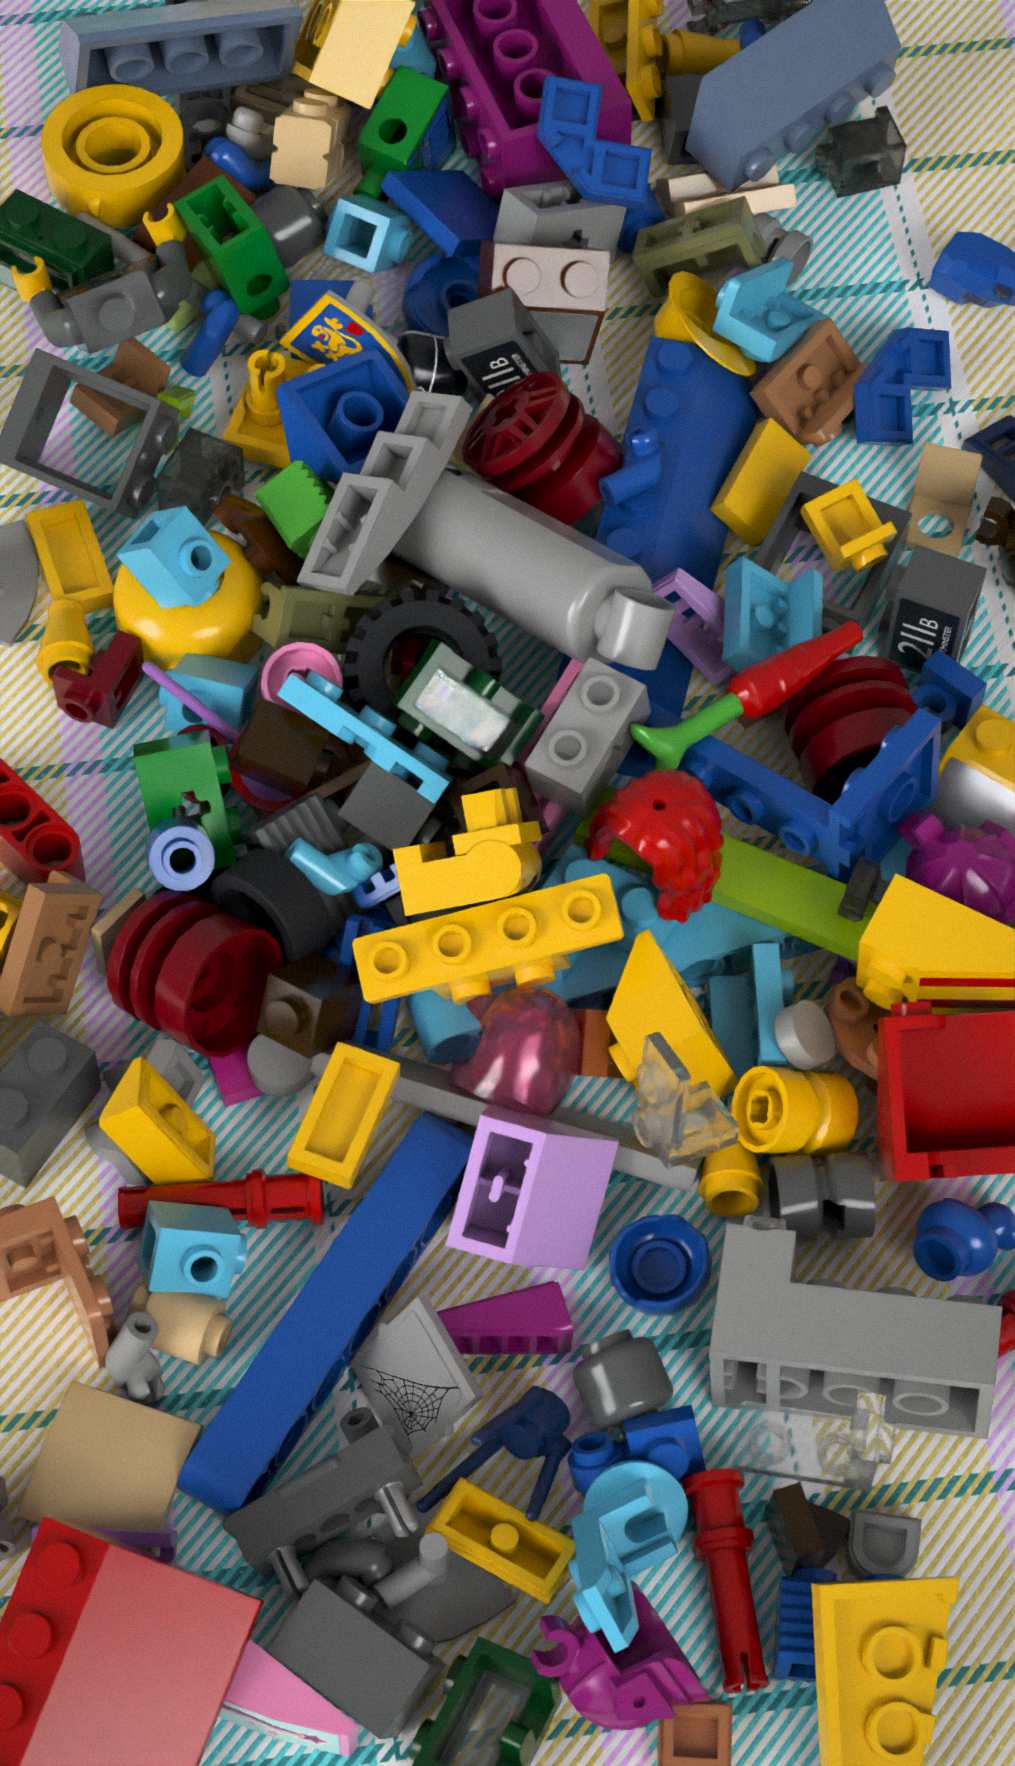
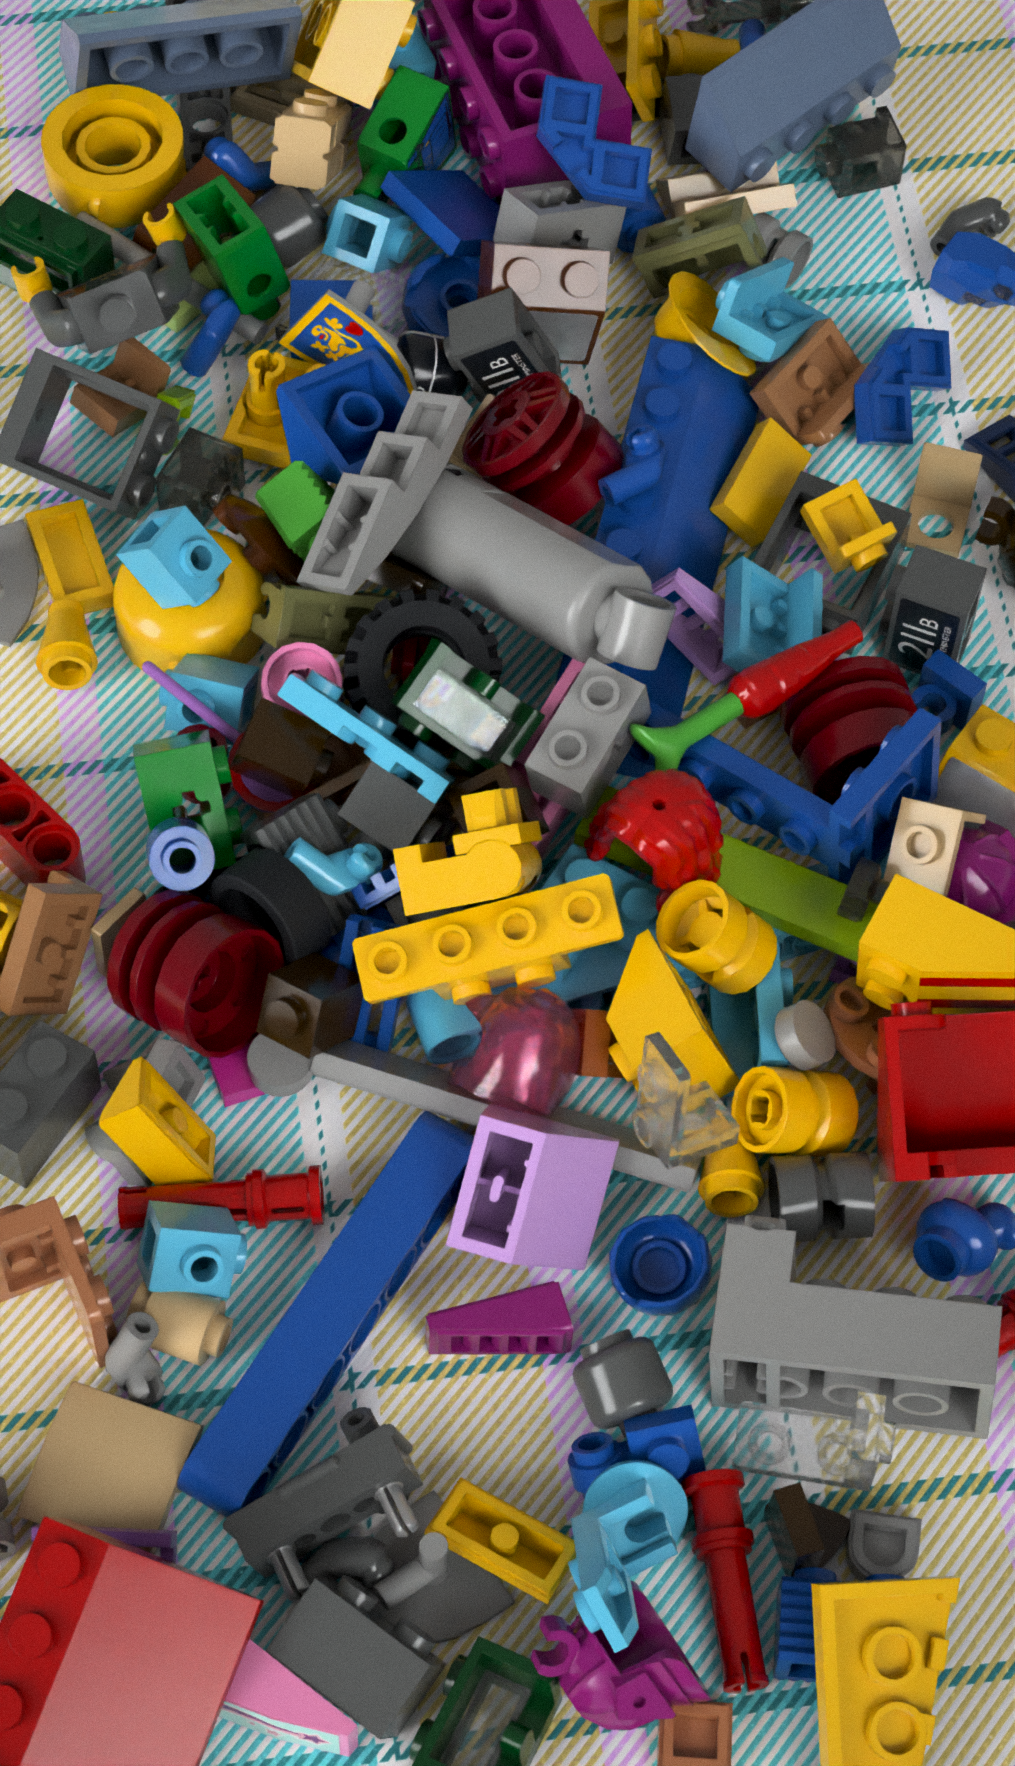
(109, 683): dark red bracket -> none
(246, 134): light grey arm -> none
(343, 1115): yellow tile -> none
(417, 1376): light grey piece -> none
(527, 1431): dark blue plant -> none
(716, 937): none -> yellow wheel
(927, 843): none -> tan bracket
(980, 213): none -> dark grey arm

